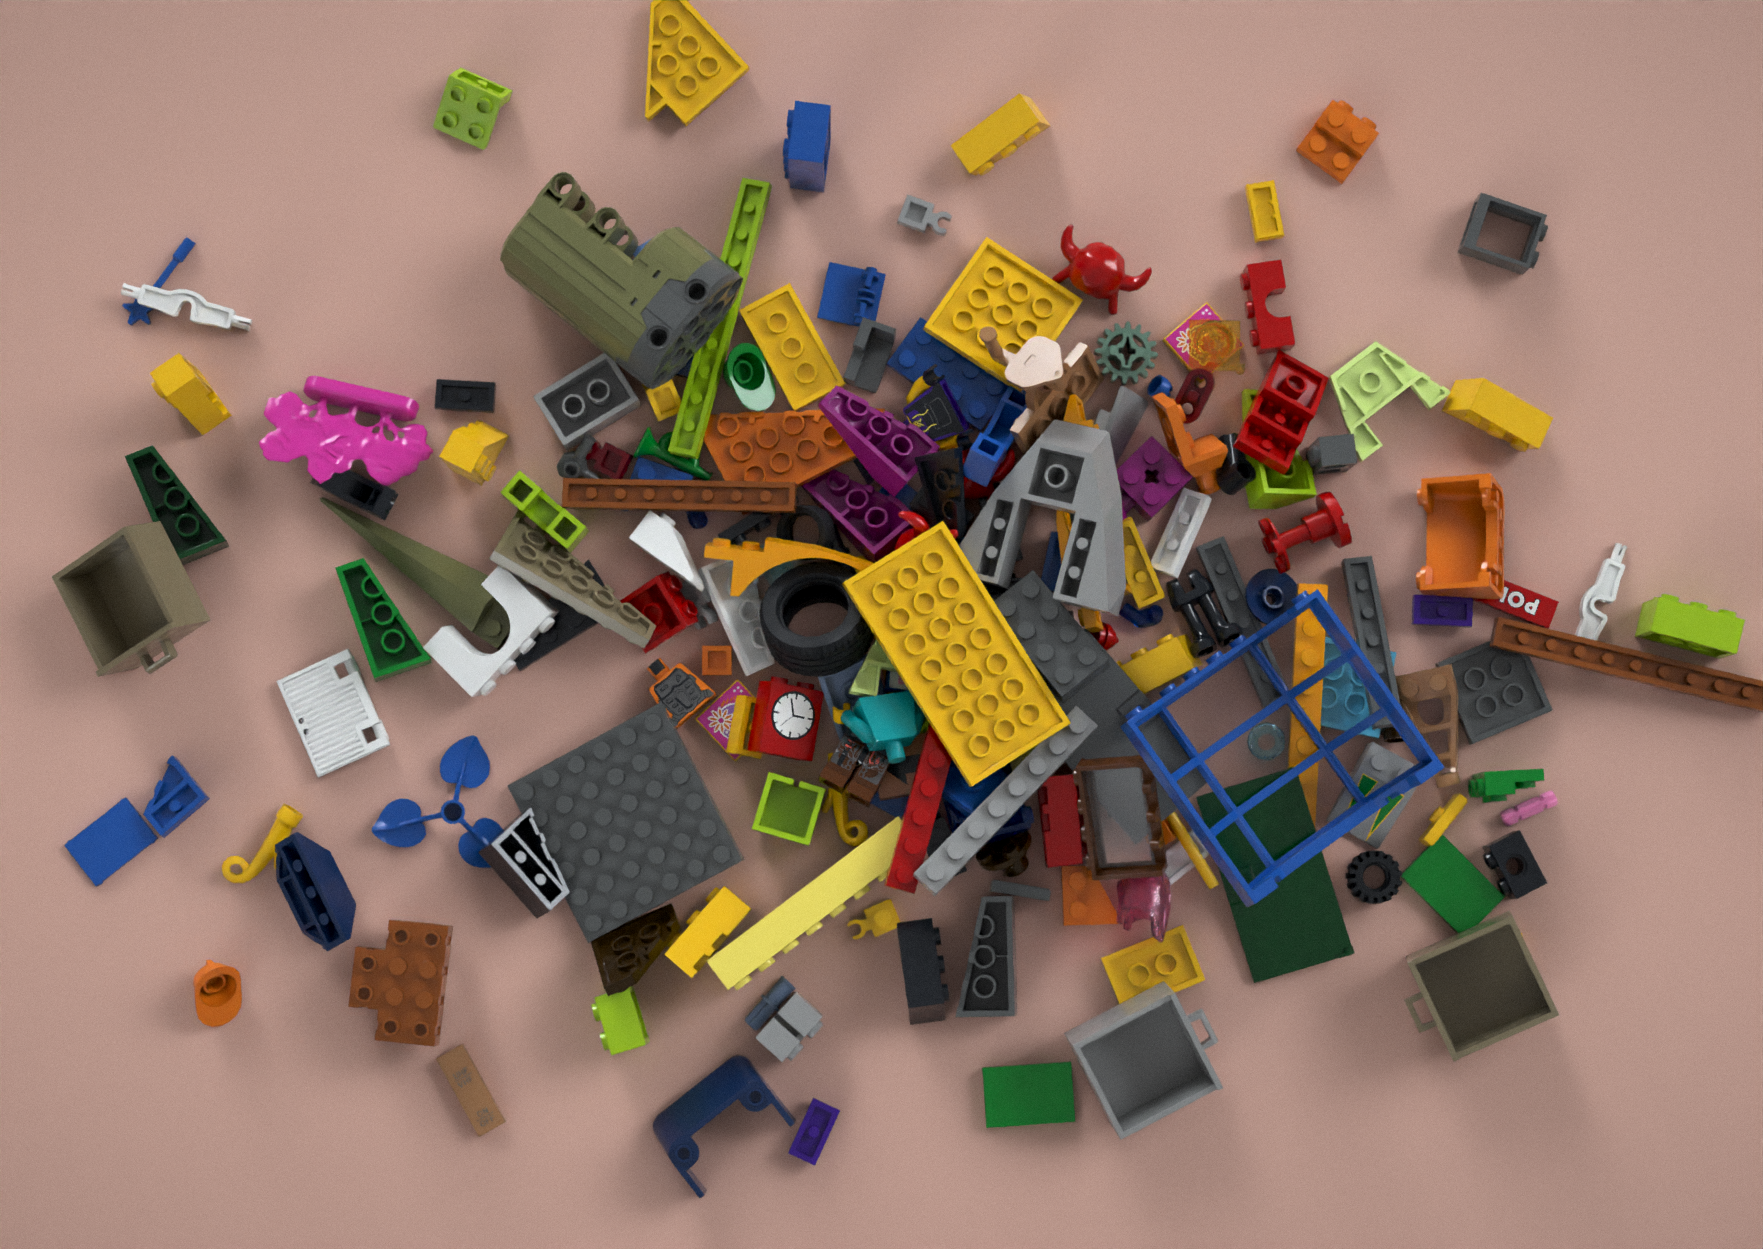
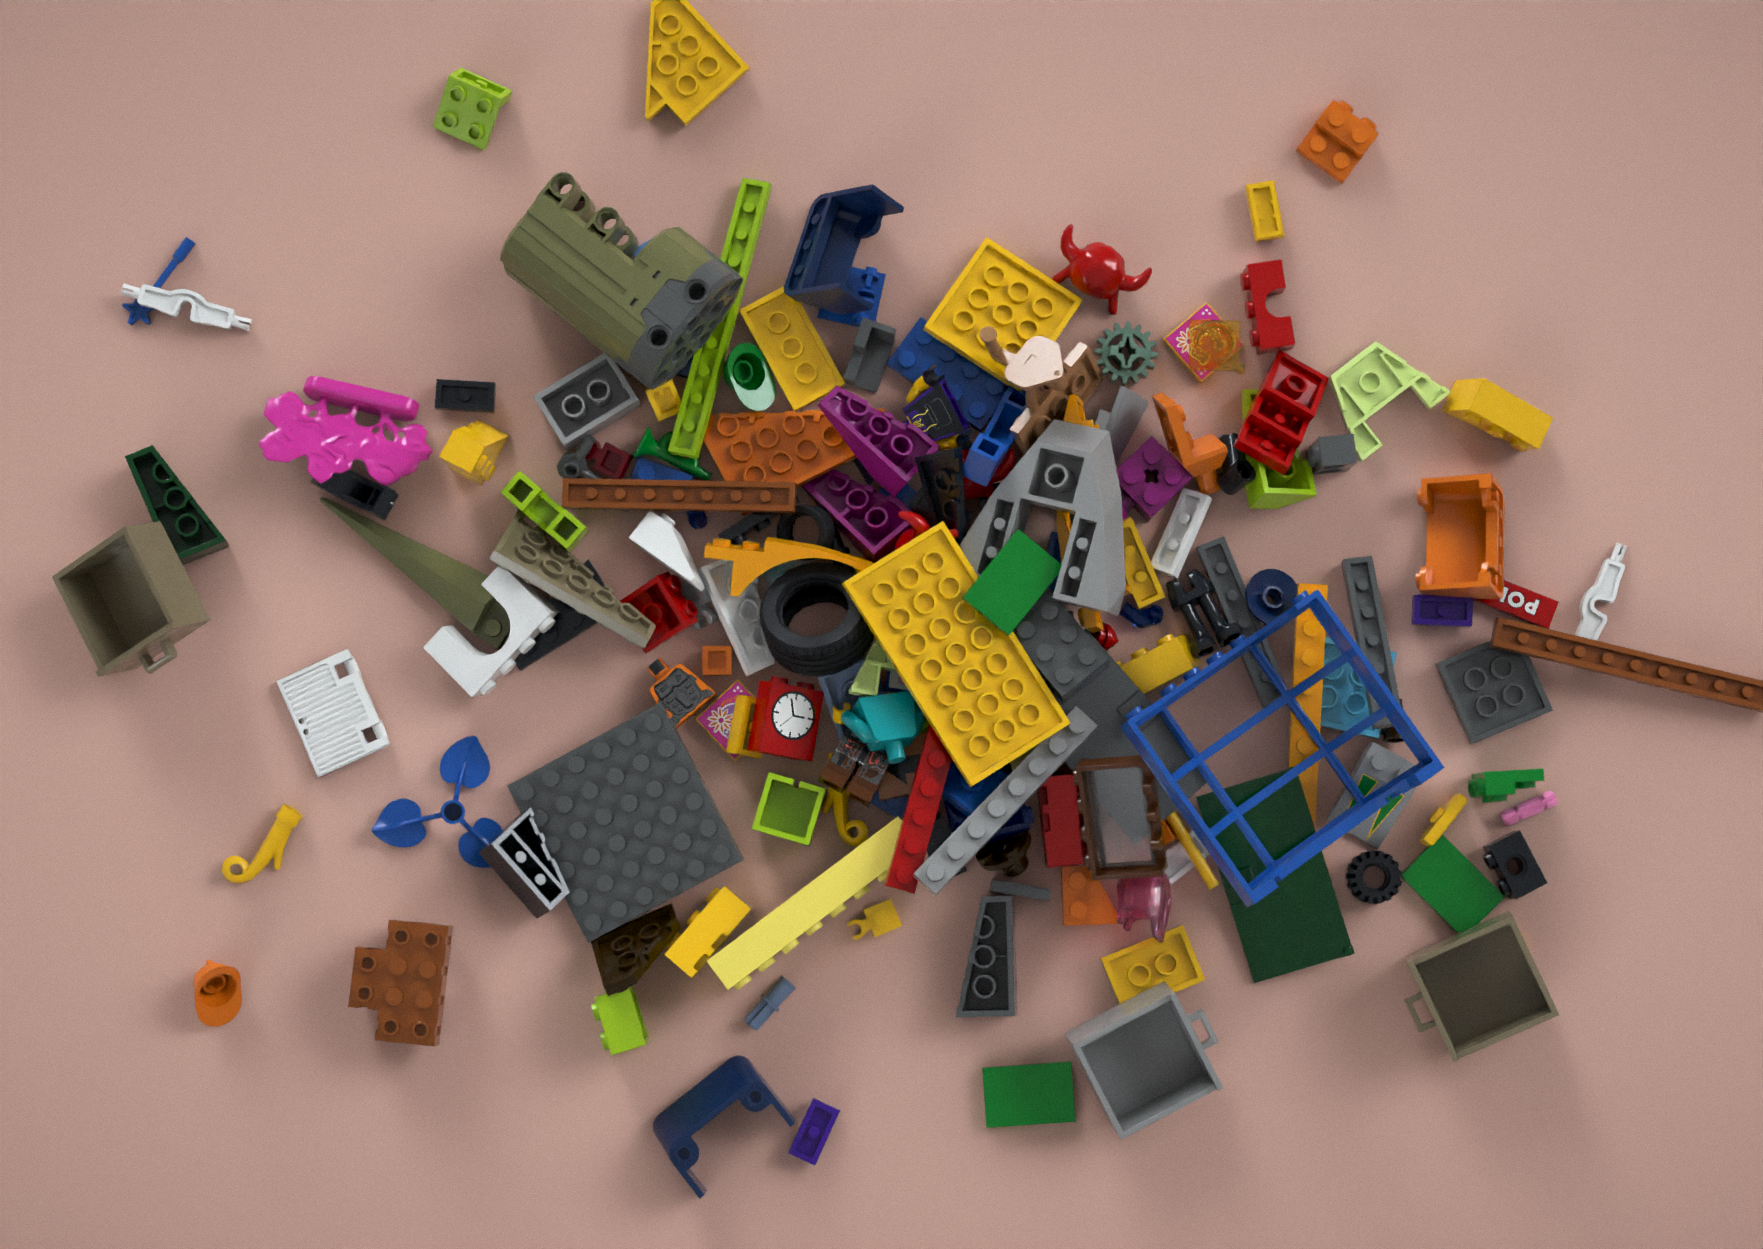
(111, 841): blue piece -> none
(174, 799): blue wing -> none
(190, 393): yellow wedge -> none
(315, 890): dark blue wedge -> none
(381, 628): green wedge -> none
(471, 1090): medium nougat tile -> none
(789, 1027): light grey piece -> none
(807, 146): blue brick -> none
(830, 245): none -> dark blue windscreen
(919, 214): light grey plate -> none
(922, 971): black wedge -> none
(1000, 134): yellow wedge -> none
(1012, 582): none -> green tile
(1158, 385): blue hinge -> none
(1194, 395): dark red plate -> none
(1257, 732): clear light blue piece -> none
(1314, 527): red piece -> none
(1431, 684): medium nougat plate -> none
(1509, 210): dark grey window -> none
(1690, 626): lime brick -> none

